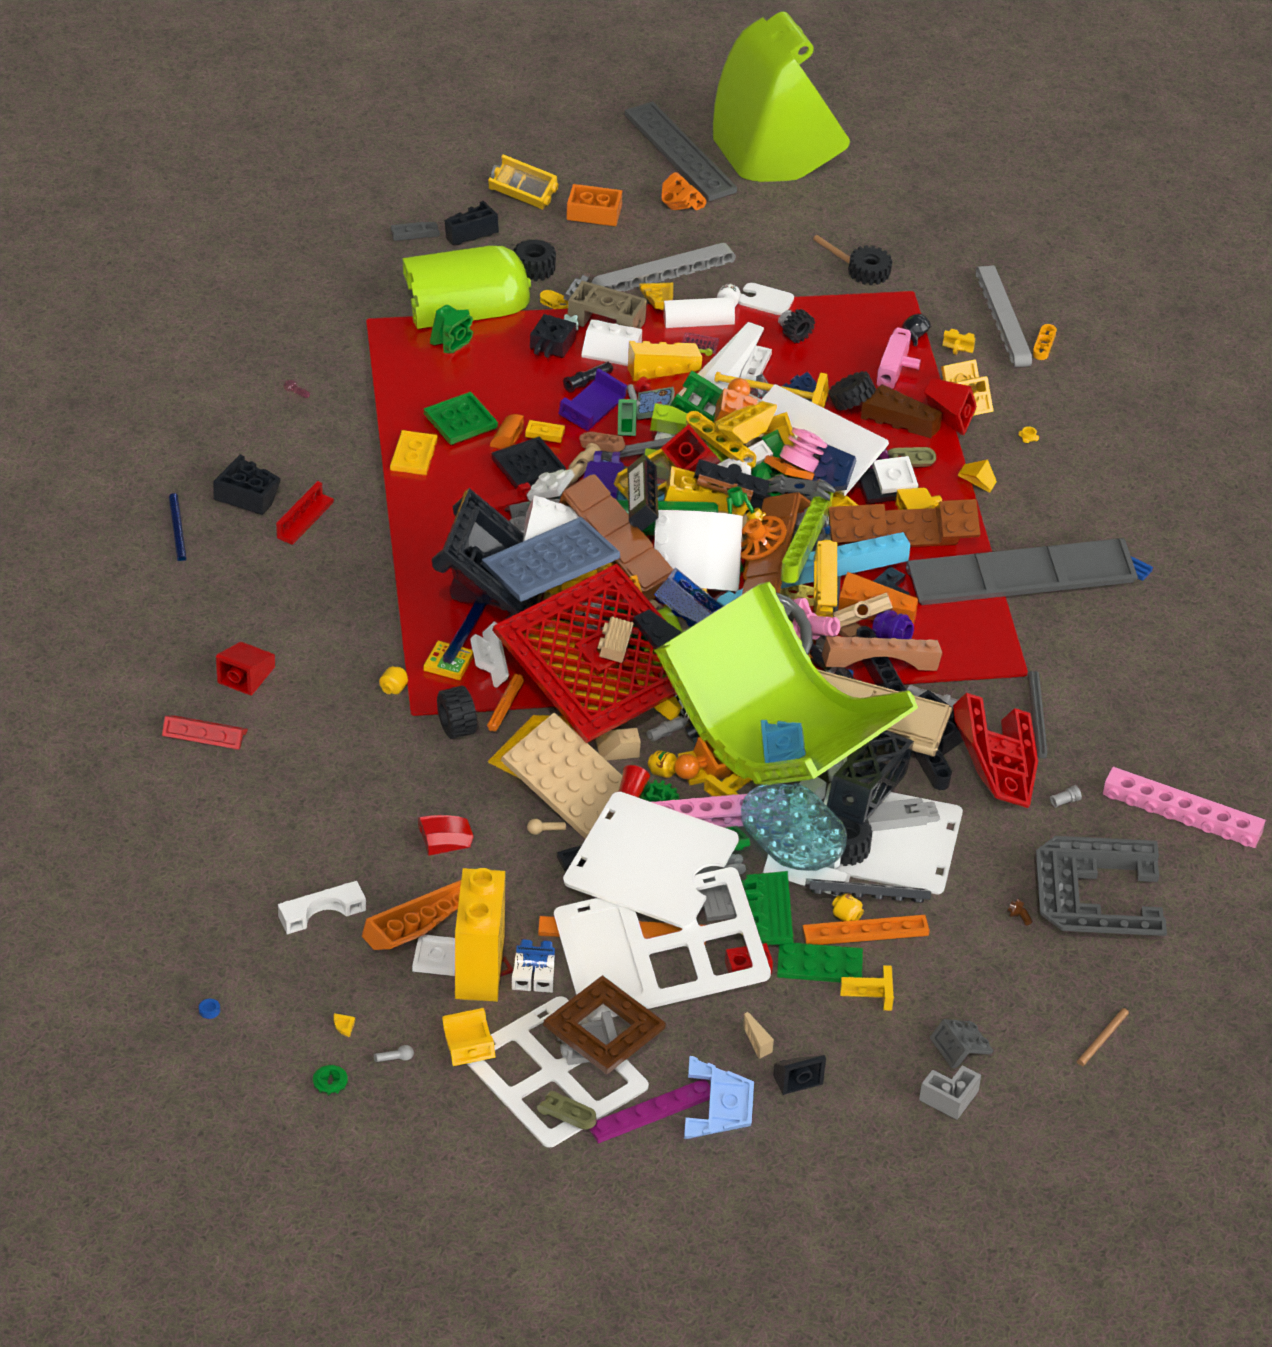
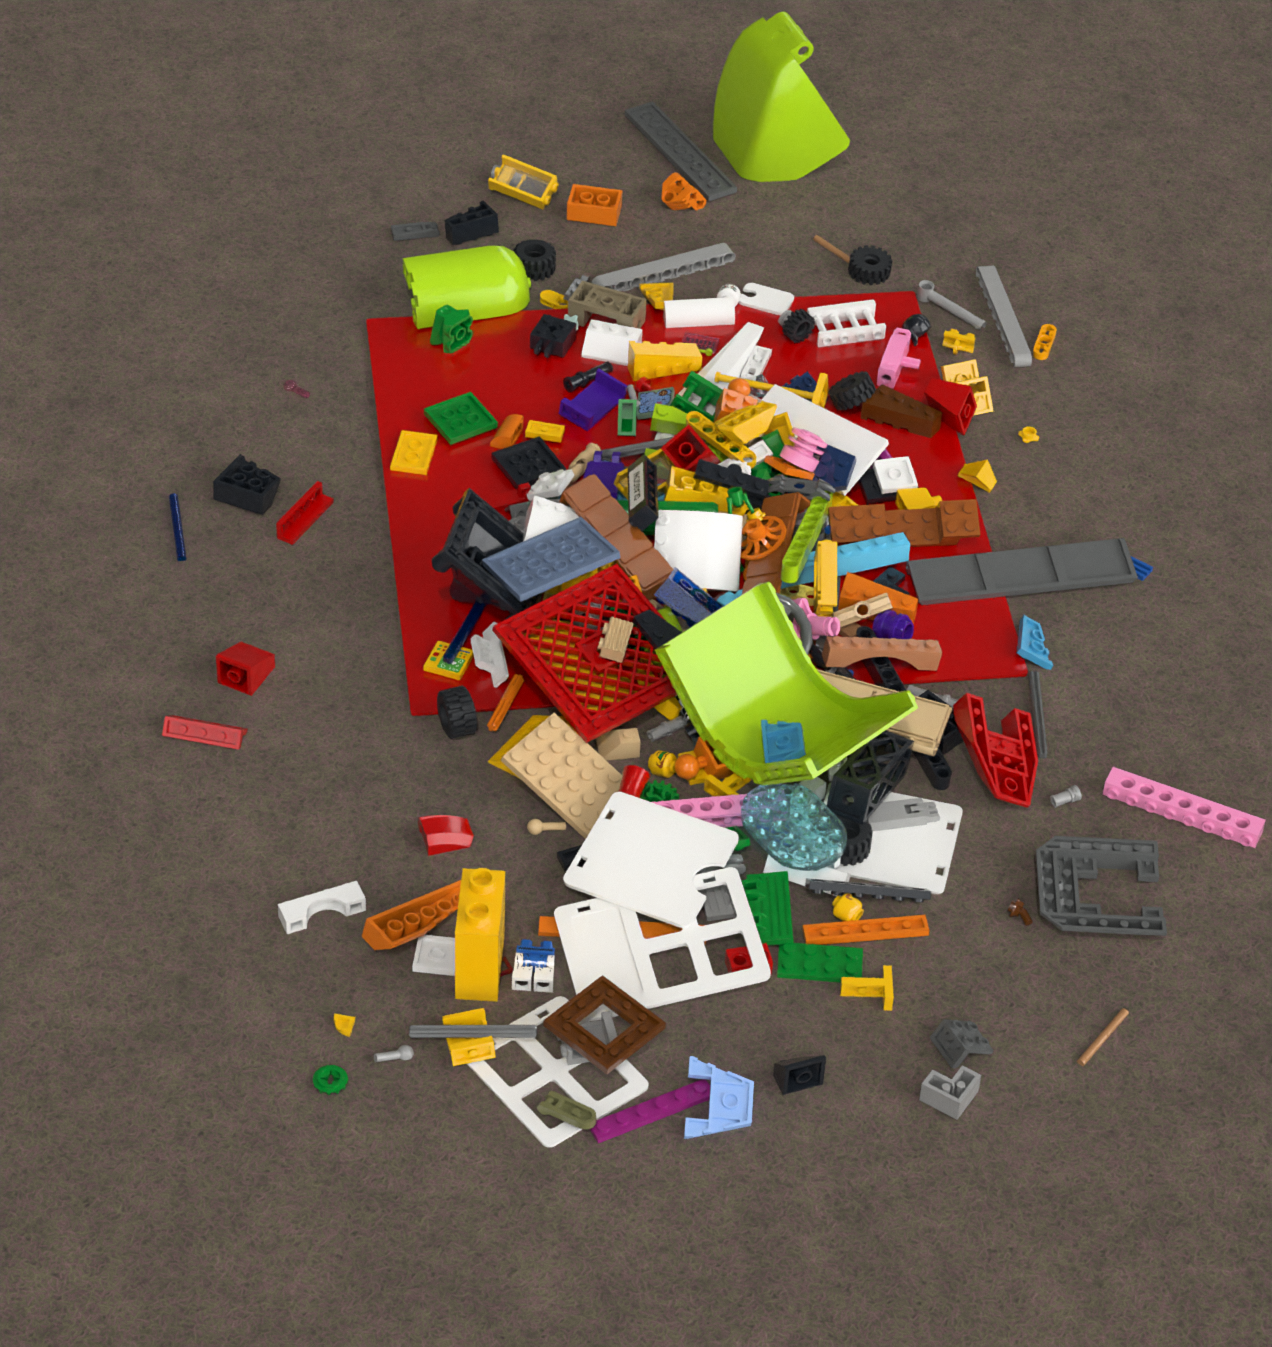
(209, 1008): blue tile -> none
(394, 680): yellow head -> none
(472, 1031): none -> dark grey axle
(606, 442): nougat beam -> none
(702, 481): dark orange pin -> none
(759, 1038): tan slope -> none
(847, 312): none -> white fence
(918, 455): olive plate -> none
(926, 293): none -> light grey piece
(1030, 643): none -> dark azure wing

